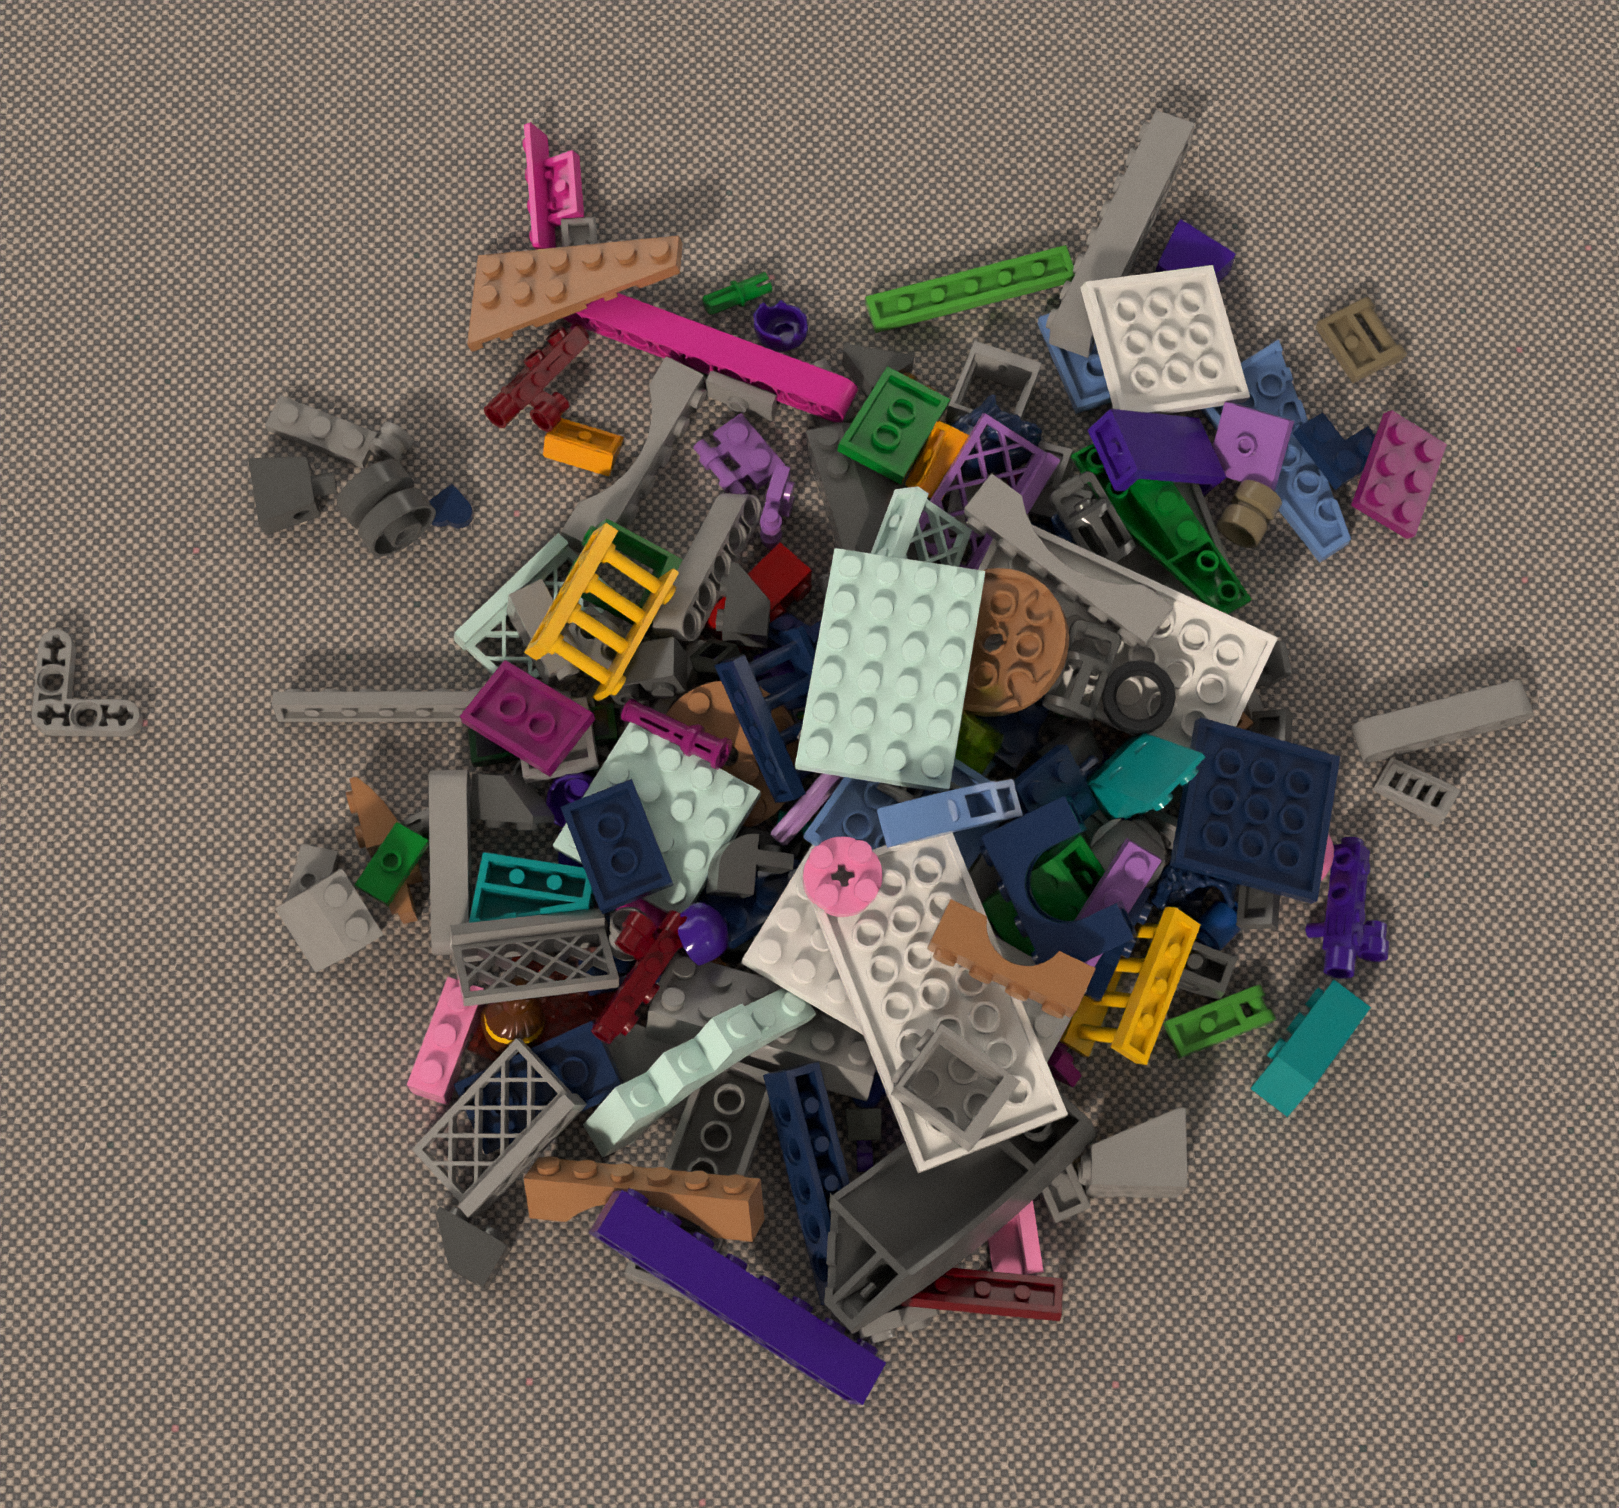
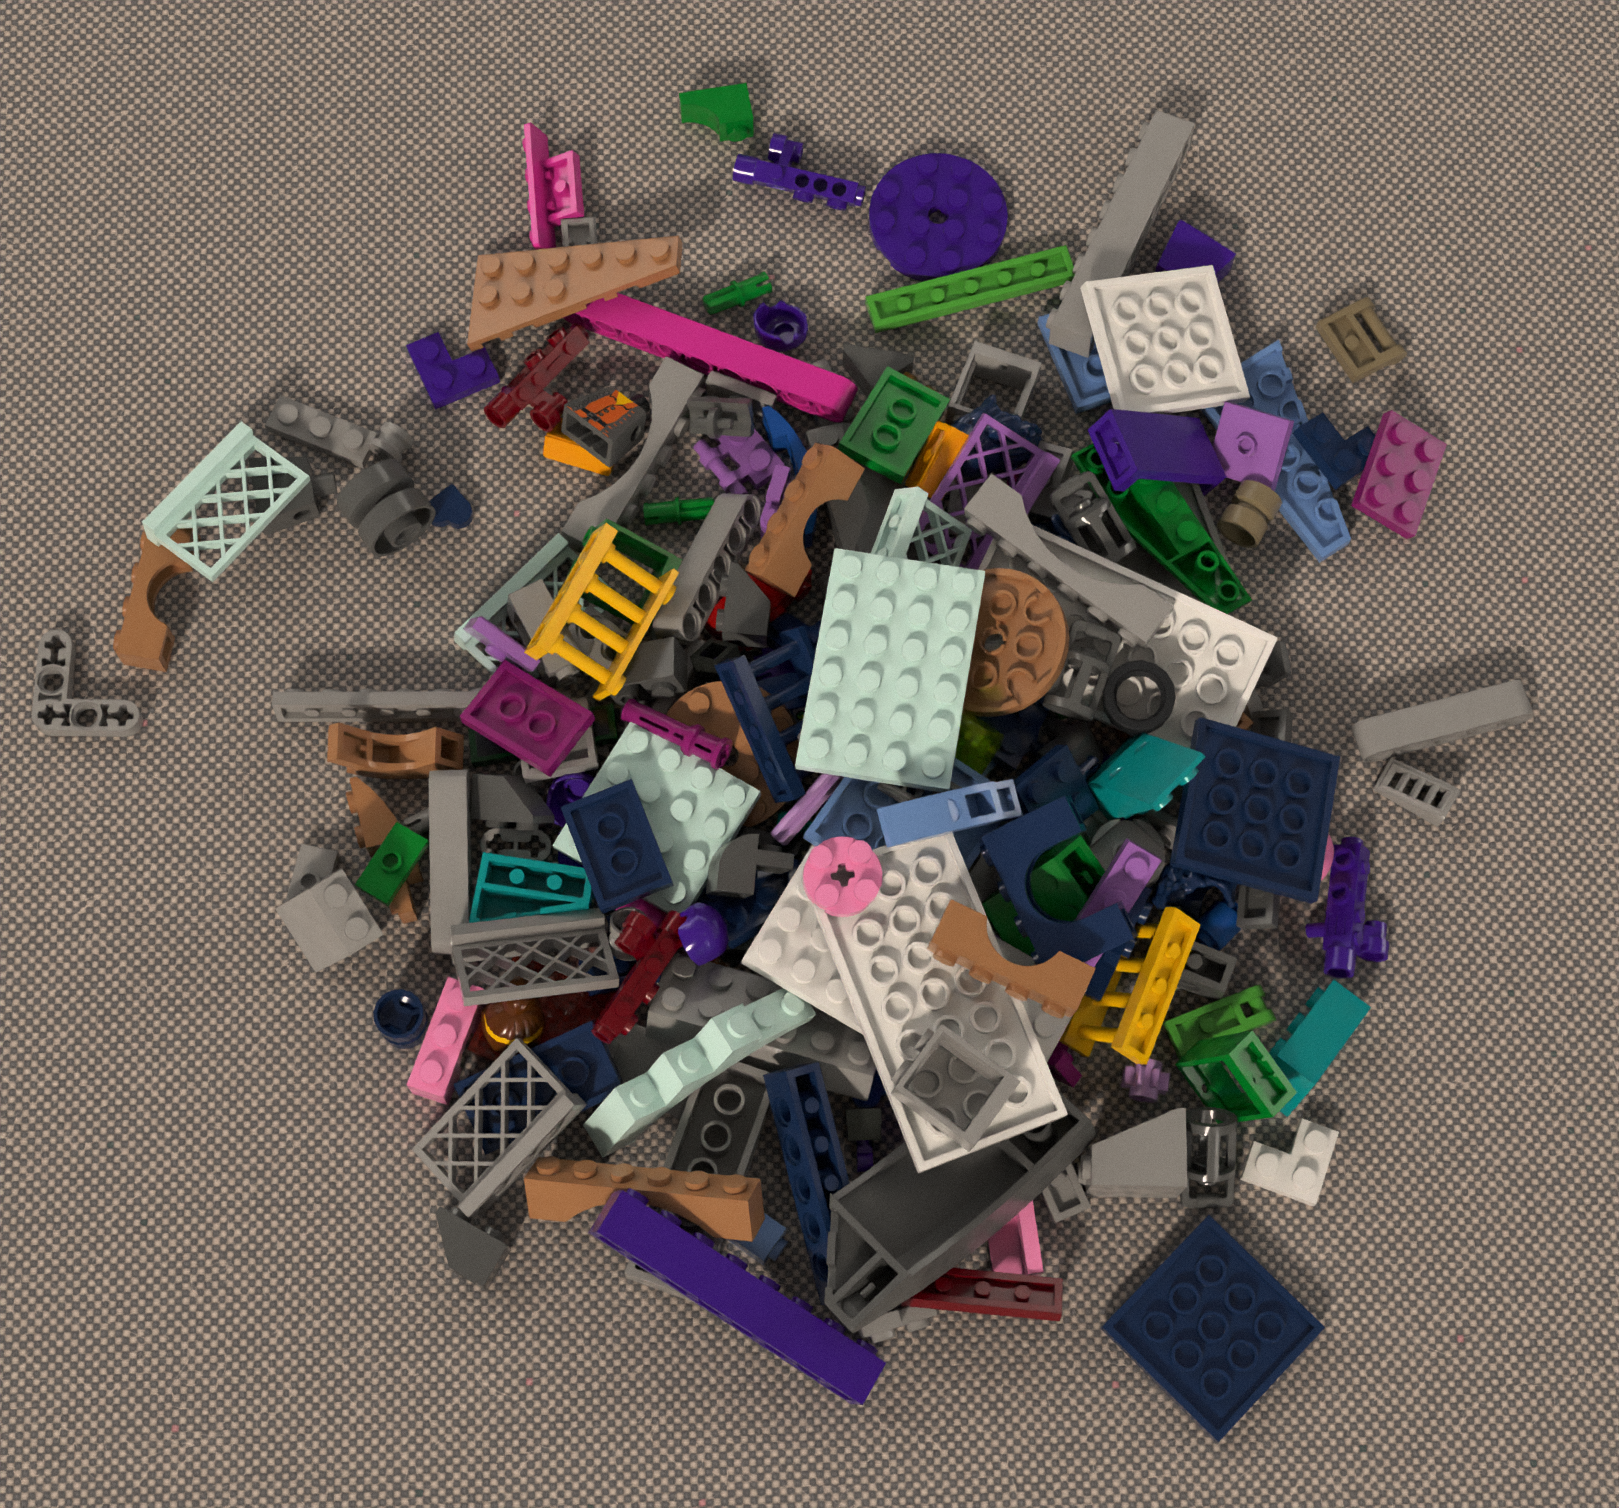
(144, 638): none -> medium nougat arch
(198, 489): none -> light aqua fence
(394, 755): none -> medium nougat arch
(401, 1019): none -> dark blue wheel
(448, 379): none -> dark purple plate
(500, 644): none -> medium lavender plate
(518, 836): none -> light grey beam
(606, 423): none -> dark grey torso
(677, 510): none -> green axle
(720, 108): none -> green arch
(721, 416): none -> dark grey hips
(767, 1242): none -> medium blue brick
(781, 555): none -> medium nougat arch
(783, 437): none -> blue slope
(802, 183): none -> dark purple piece
(932, 183): none -> dark purple plate
(1145, 1081): none -> lavender gear
(1207, 1165): none -> dark grey piece
(1212, 1328): none -> dark blue plate
(1252, 1066): none -> green window
(1297, 1173): none -> white plate

